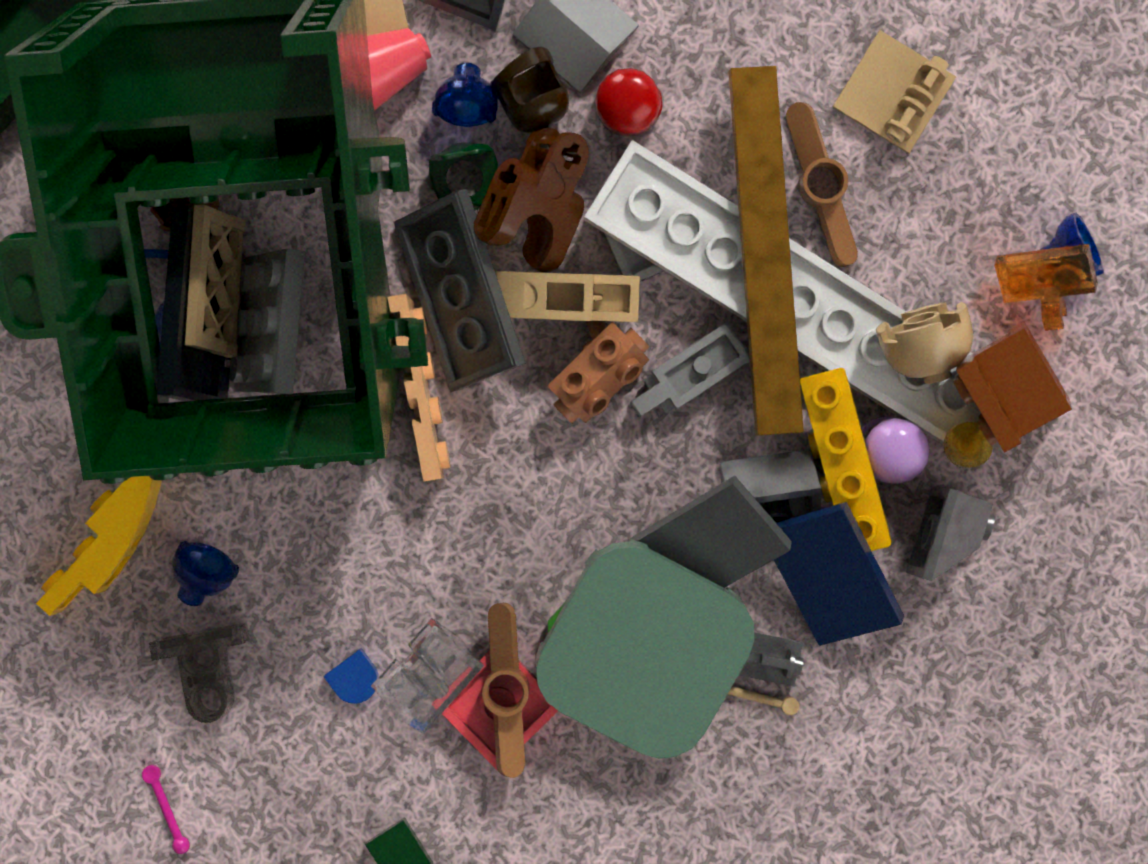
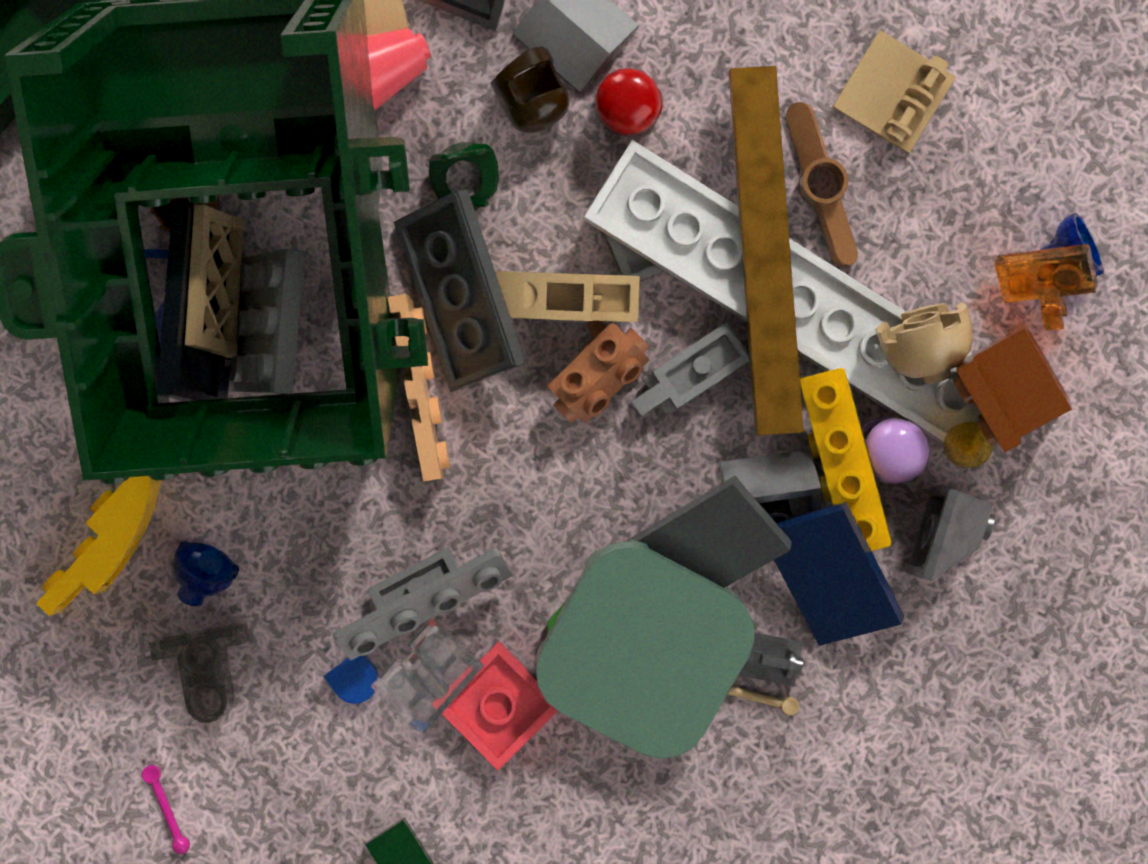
(418, 595): none -> light grey bracket
(465, 98): clear blue piece -> none
(505, 661): medium nougat piece -> none
(537, 190): reddish brown piece -> none

